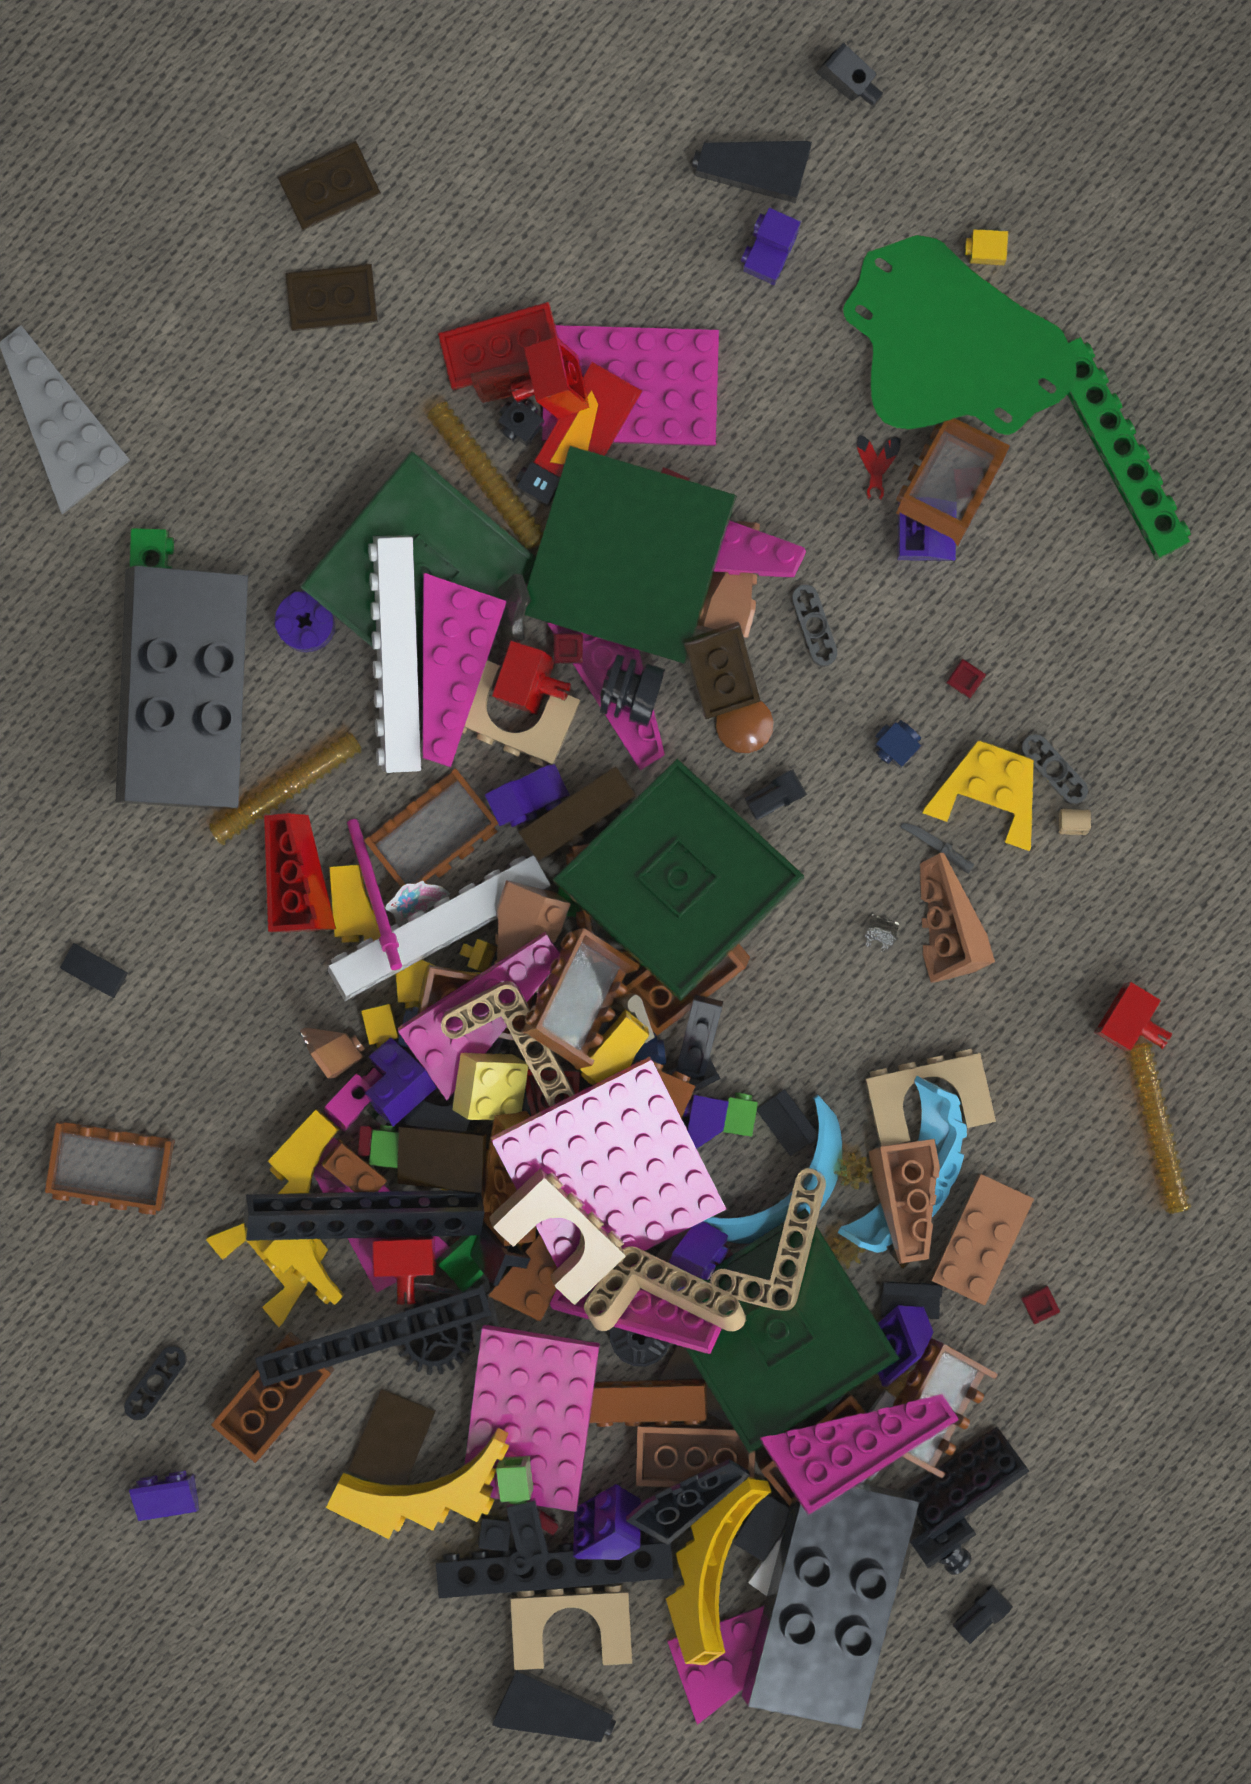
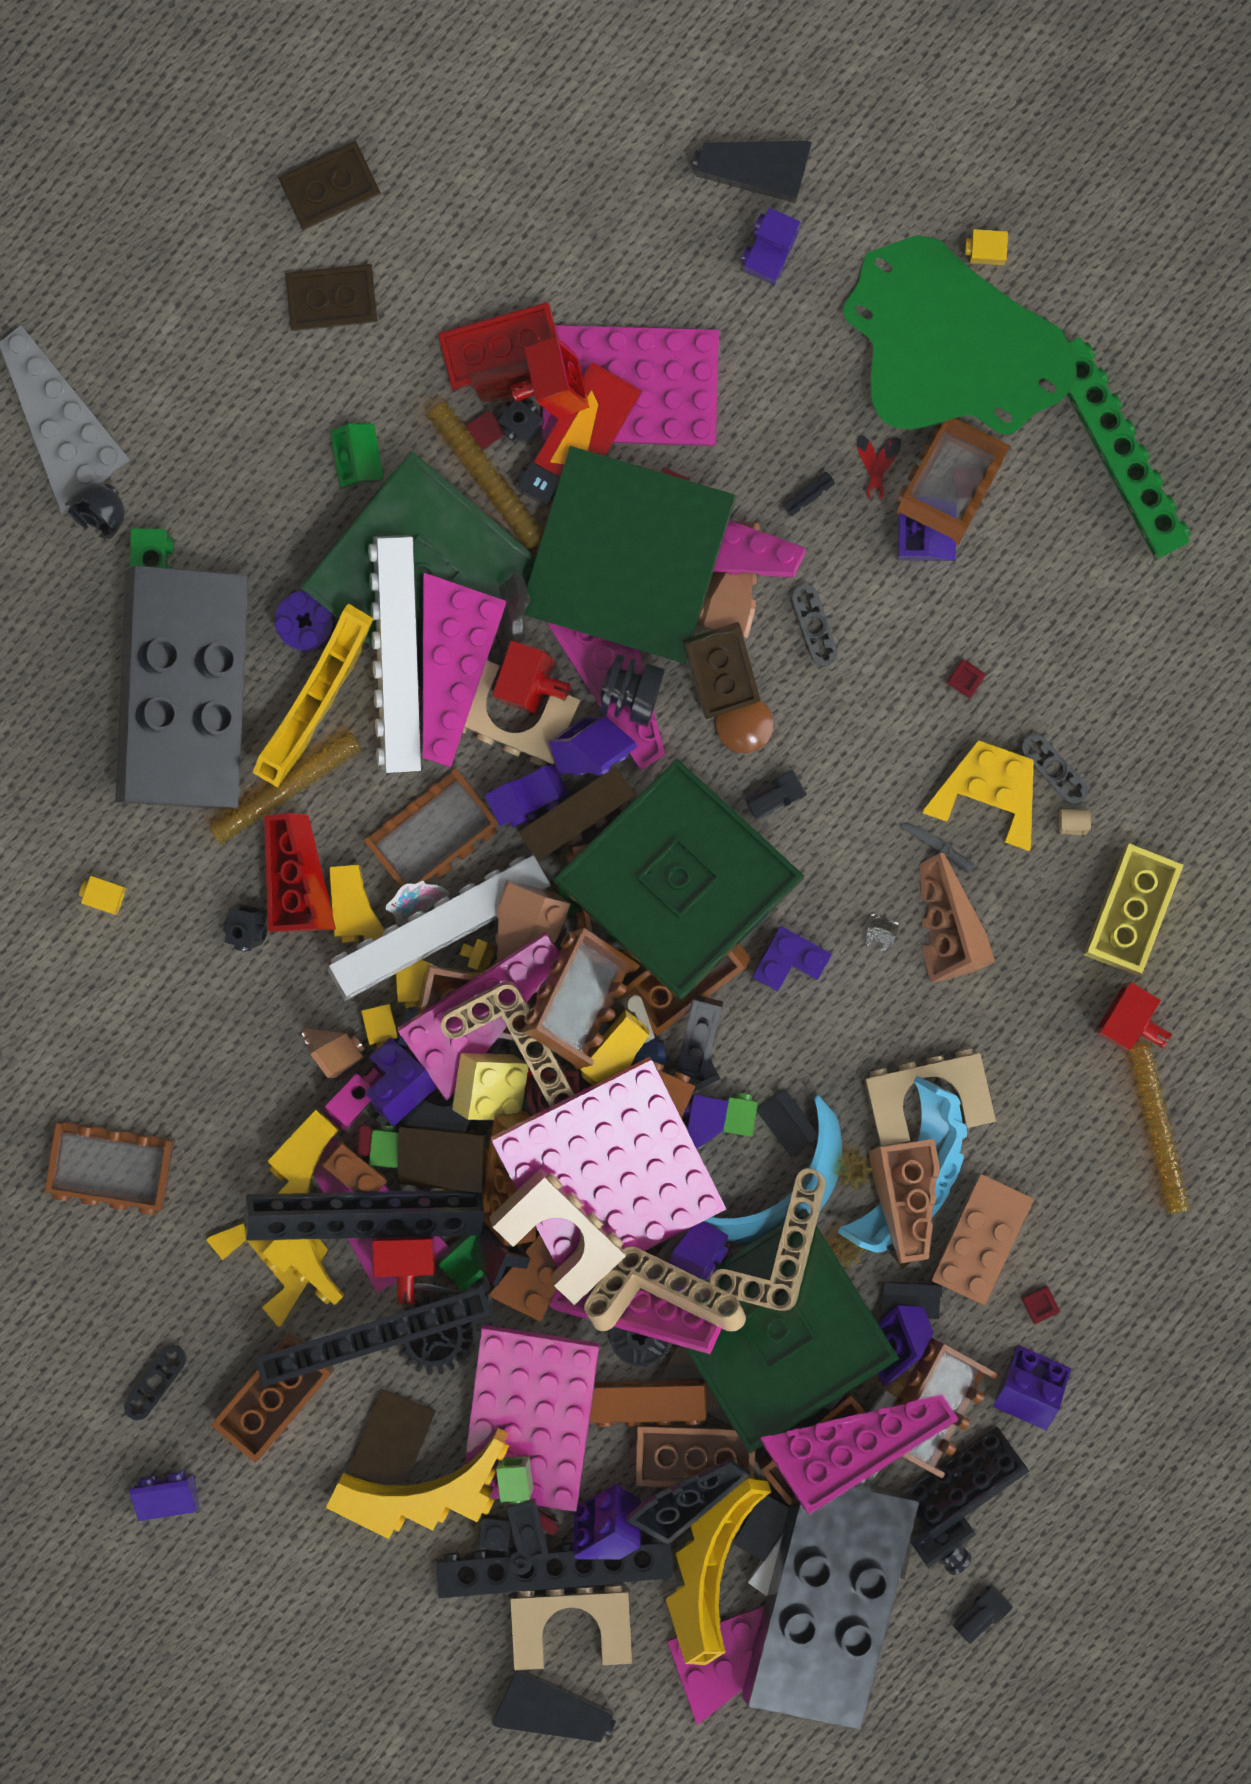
(93, 970): black slope -> none
(97, 503): none -> black cylinder
(102, 895): none -> yellow brick
(245, 927): none -> black brick
(315, 698): none -> yellow arch
(356, 454): none -> green panel
(388, 939): dark pink bar -> none
(485, 430): none -> dark red tile
(568, 648): dark red tile -> none
(590, 746): none -> dark purple slope
(790, 951): none -> dark purple brick
(808, 493): none -> black axle
(838, 72): black torso -> none
(897, 743): dark blue brick -> none
(1032, 1388): none -> dark purple slope
(1133, 909): none -> light yellow brick

